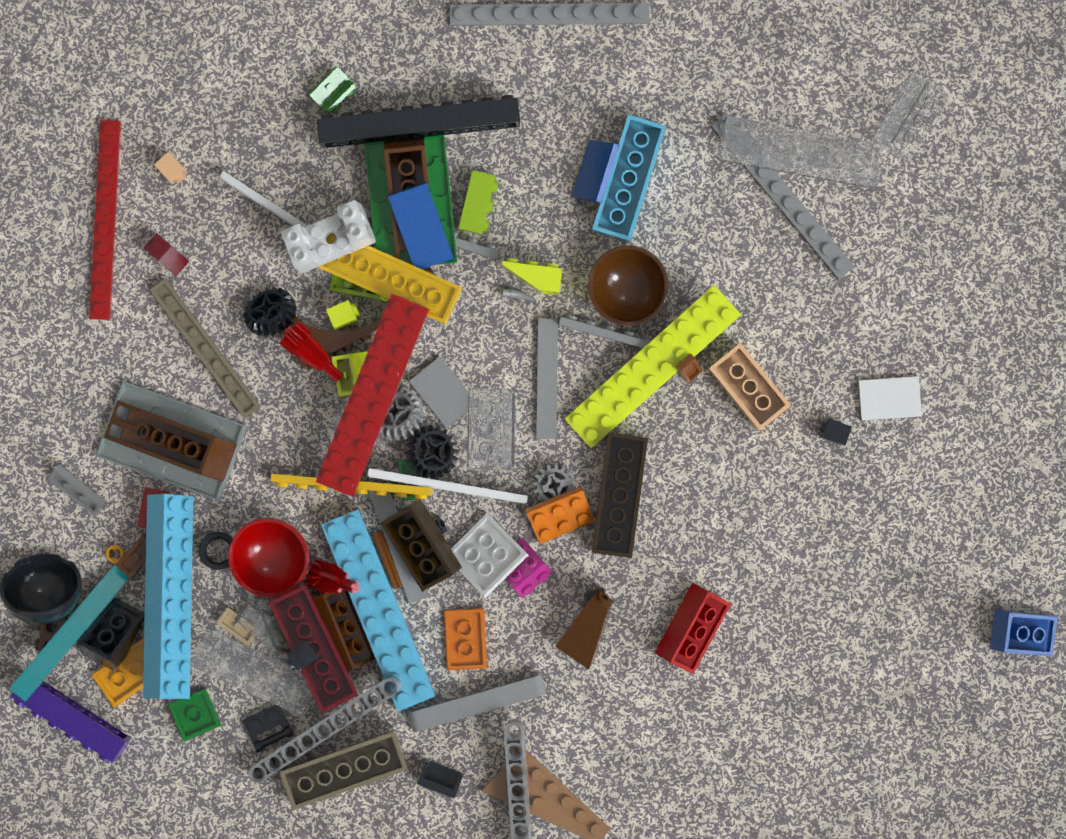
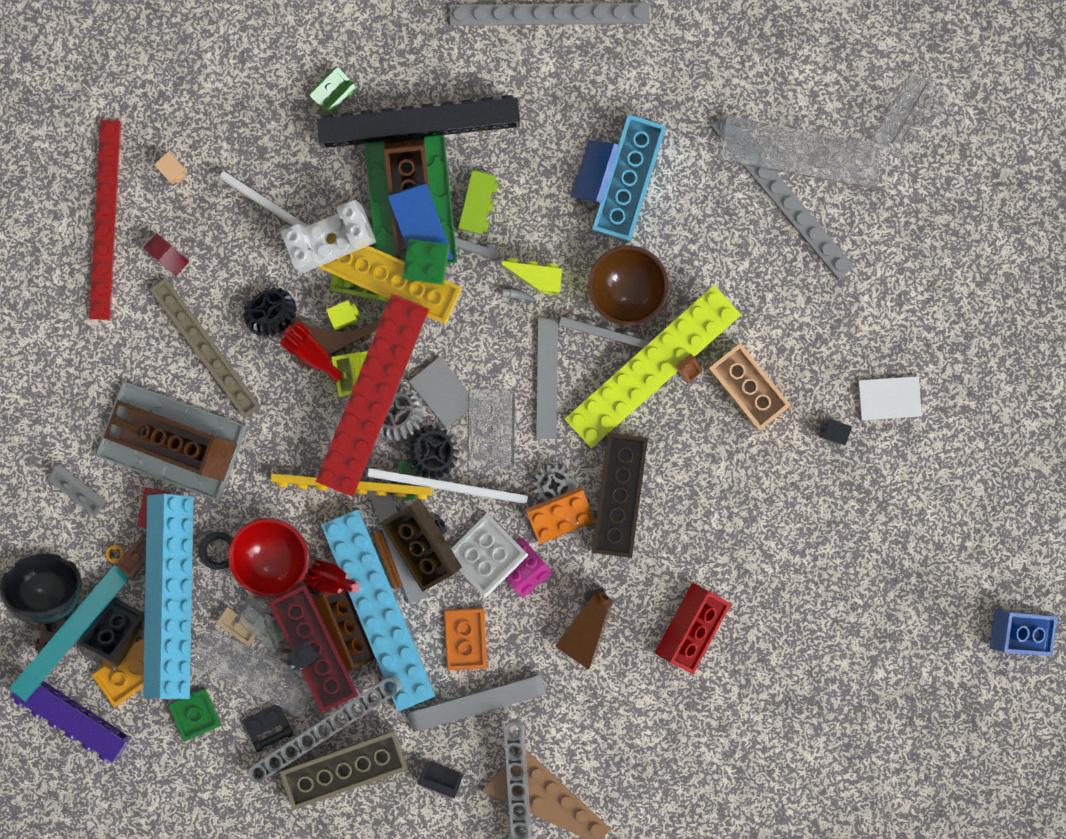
(426, 262): none -> green plate

